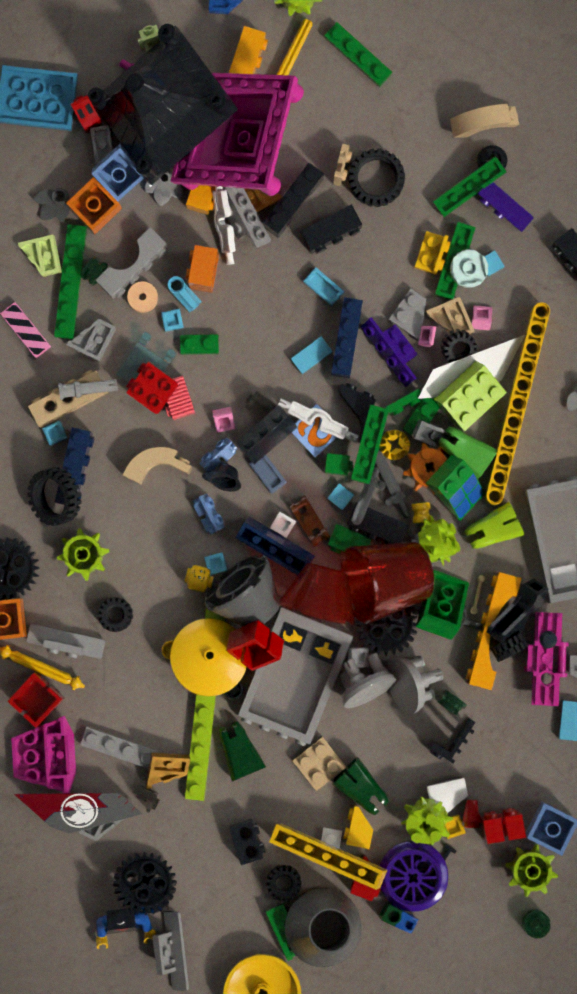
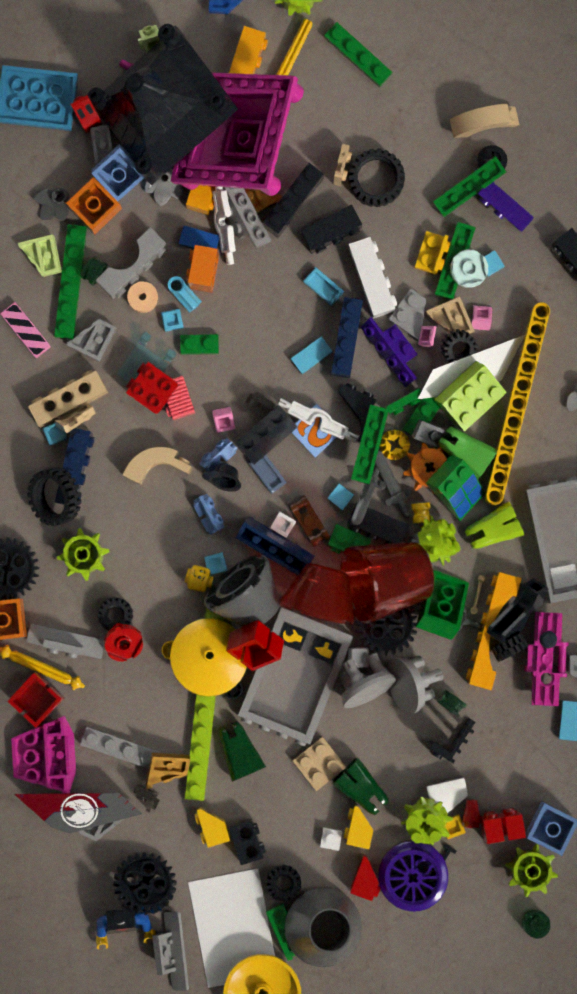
(74, 418): none -> tan wing
(78, 389): light grey pin -> none
(123, 632): none -> red plate
(192, 237): none -> blue tile
(213, 827): none -> yellow slope
(230, 921): none -> white sticker
(328, 856): yellow brick -> none
(338, 464): green brick -> none
(371, 277): none -> white brick
(398, 917): leg -> none

